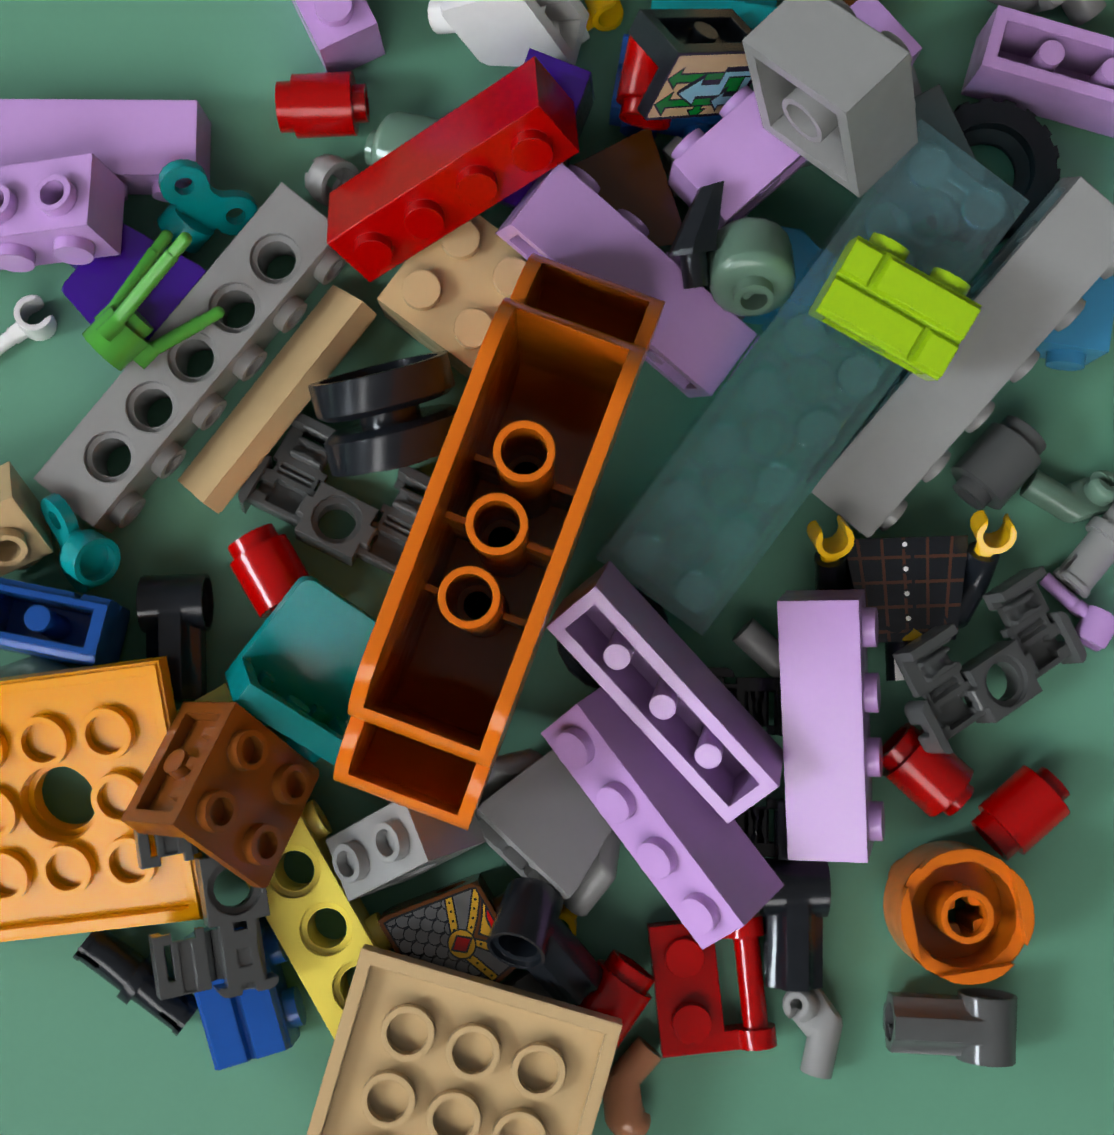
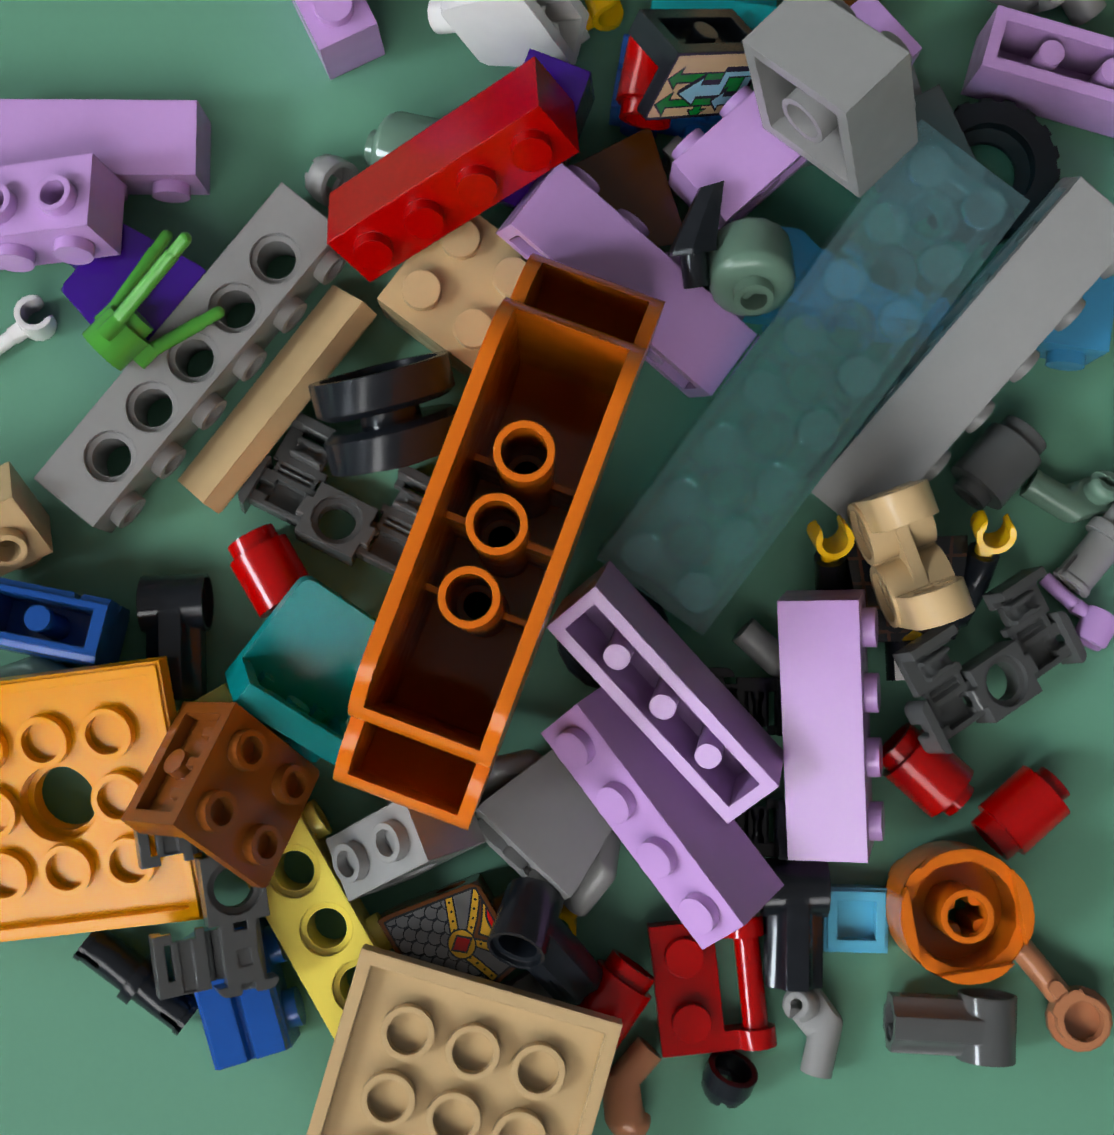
(84, 555): teal piece -> none
(200, 206): teal piece -> none
(321, 104): red brick -> none
(739, 1083): none -> black hinge
(856, 919): none -> medium azure tile
(895, 306): lime brick -> none
(907, 566): none -> tan piece
(1075, 1013): none -> nougat plate

